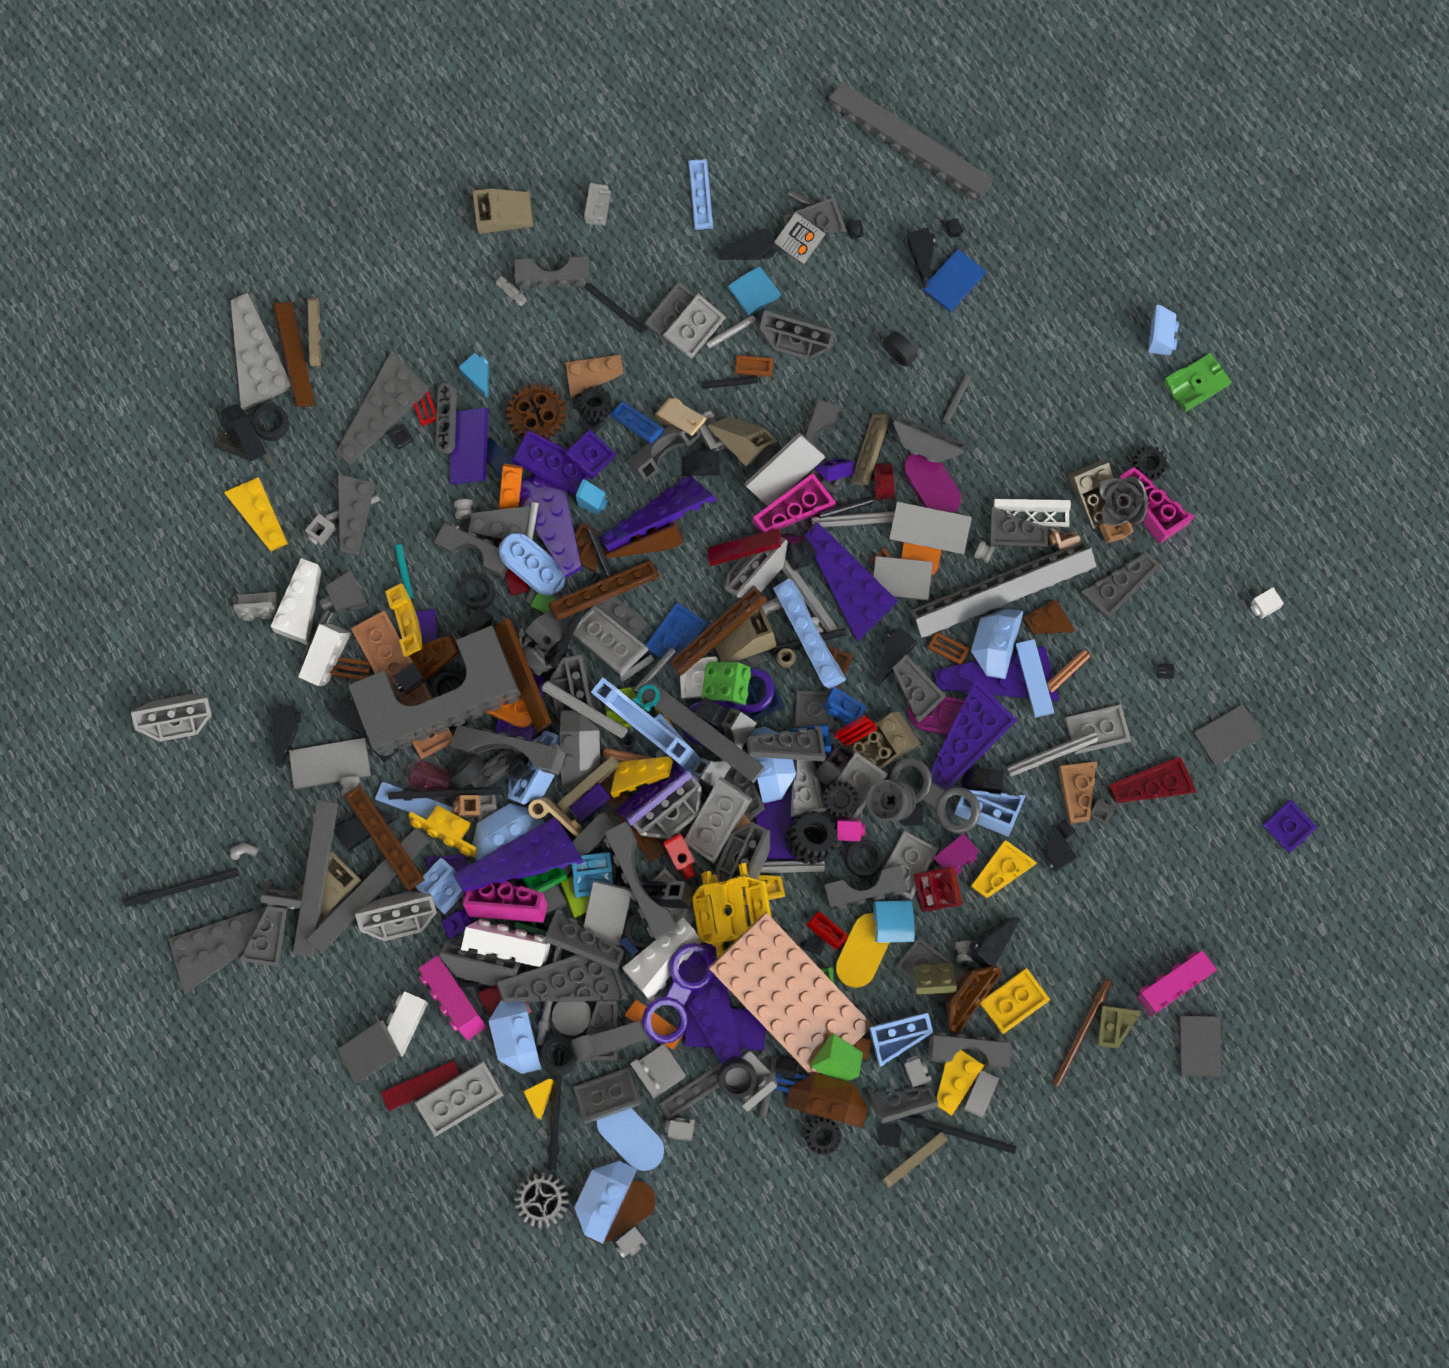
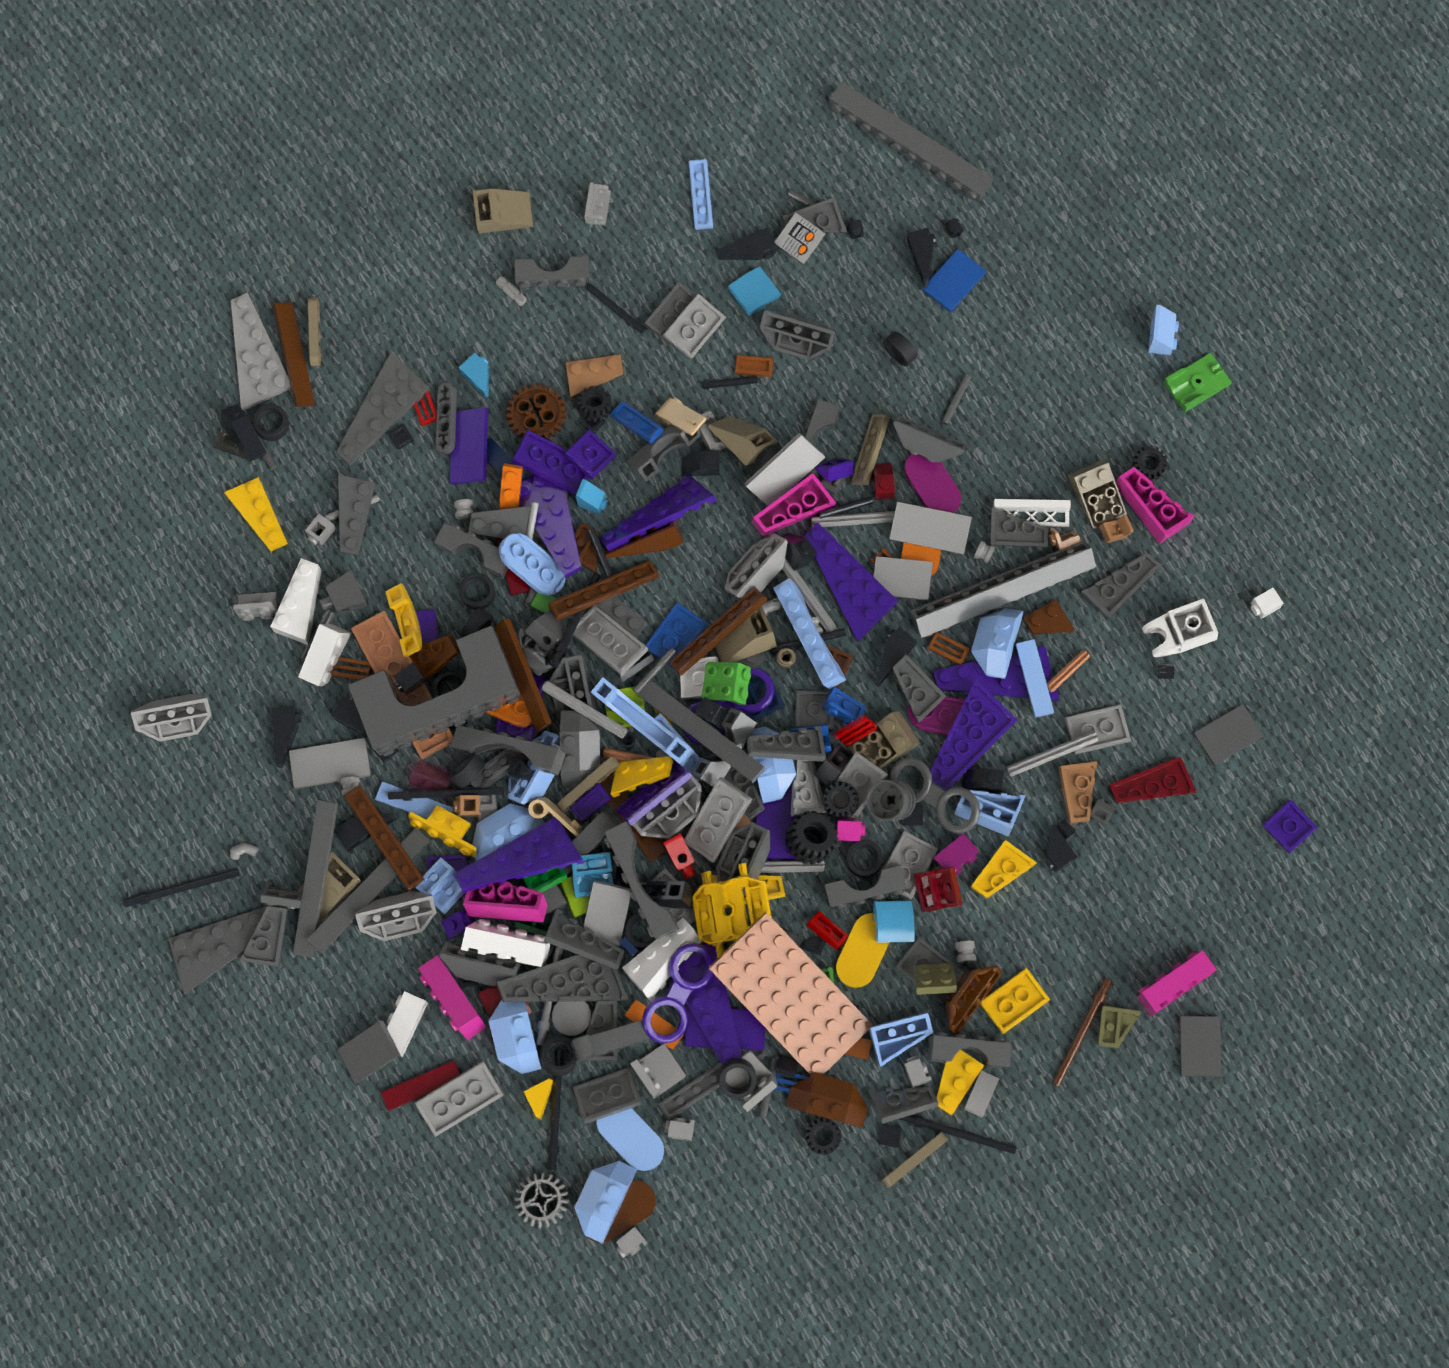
(403, 569): teal bar -> none
(638, 701): teal piece -> none
(731, 331): light grey bar -> none
(744, 547): dark red tile -> none
(838, 1059): bright green slope -> none
(989, 946): black slope -> none
(1115, 511): dark grey brick -> none
(1178, 633): none -> white brick

